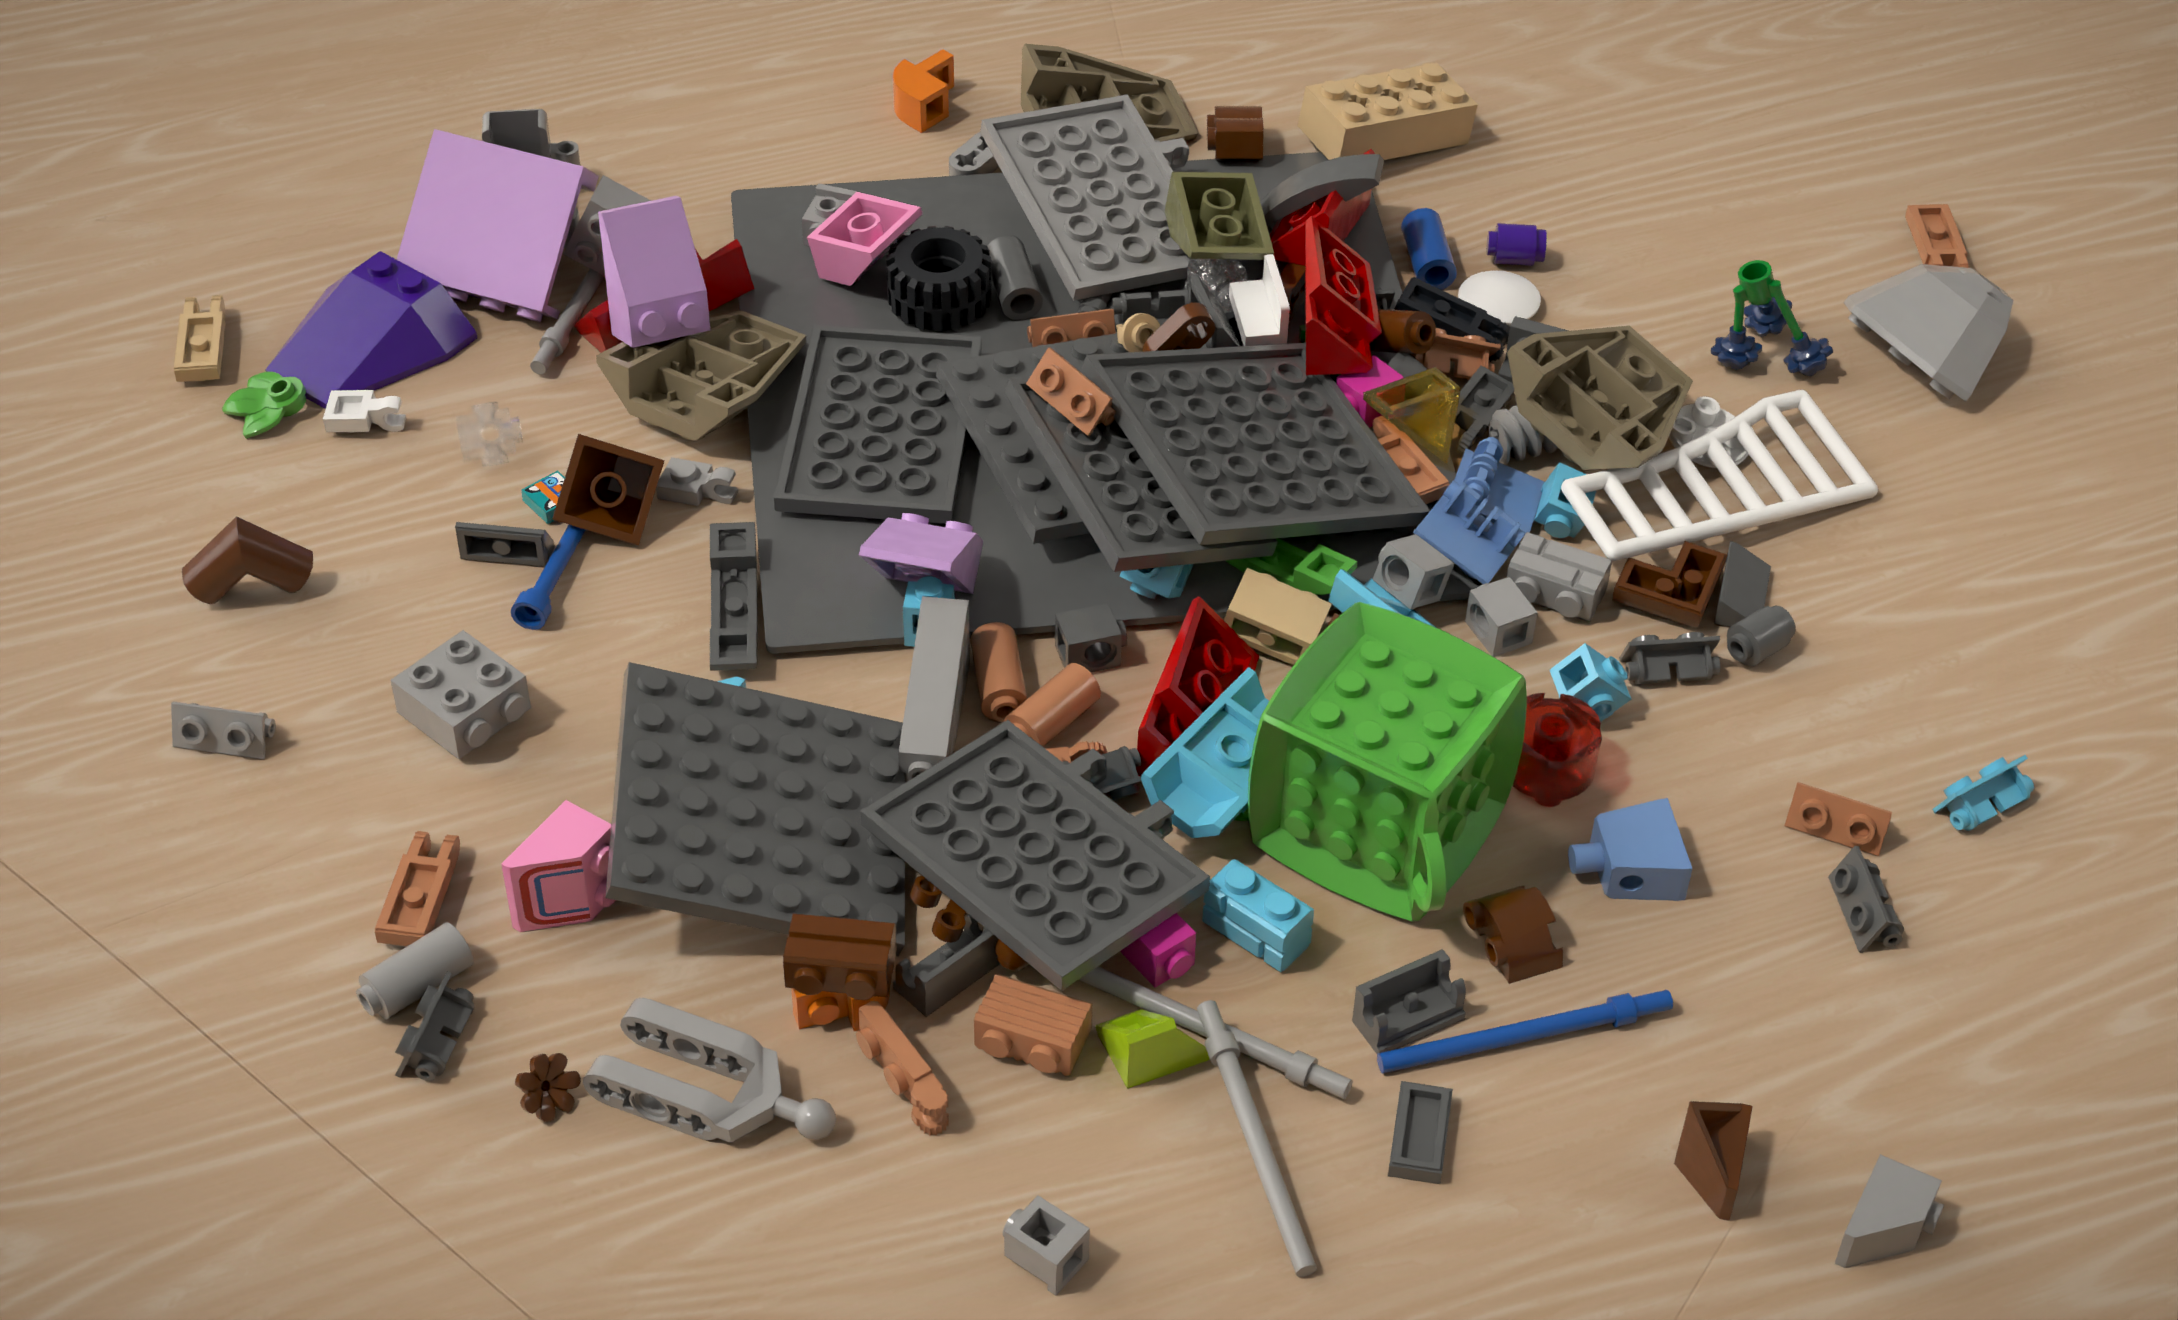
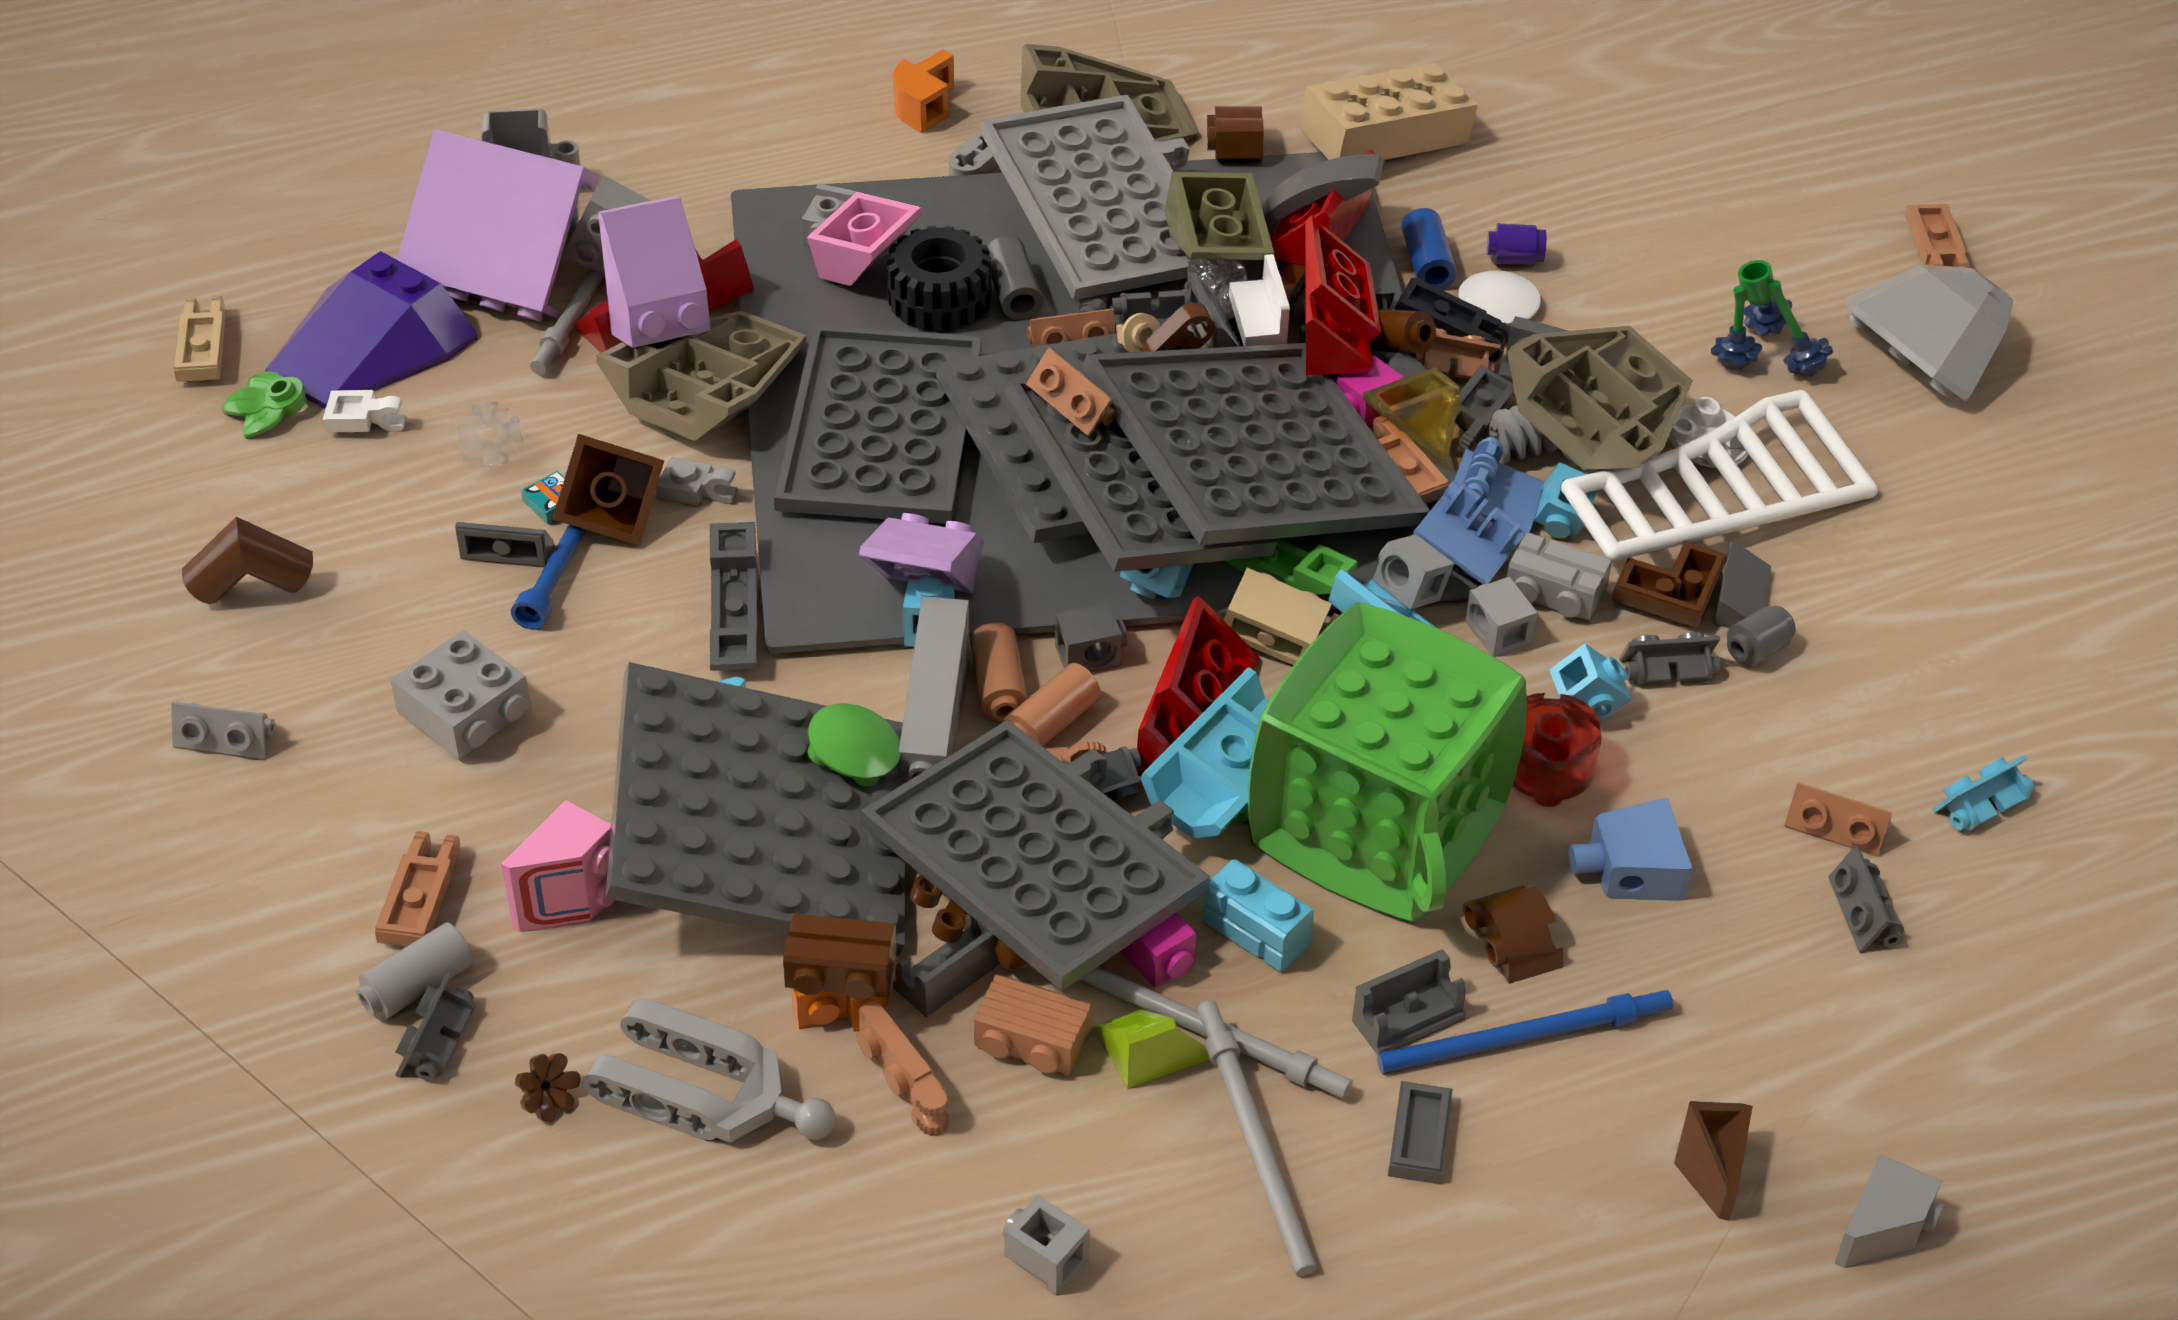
(853, 742): none -> bright green dish

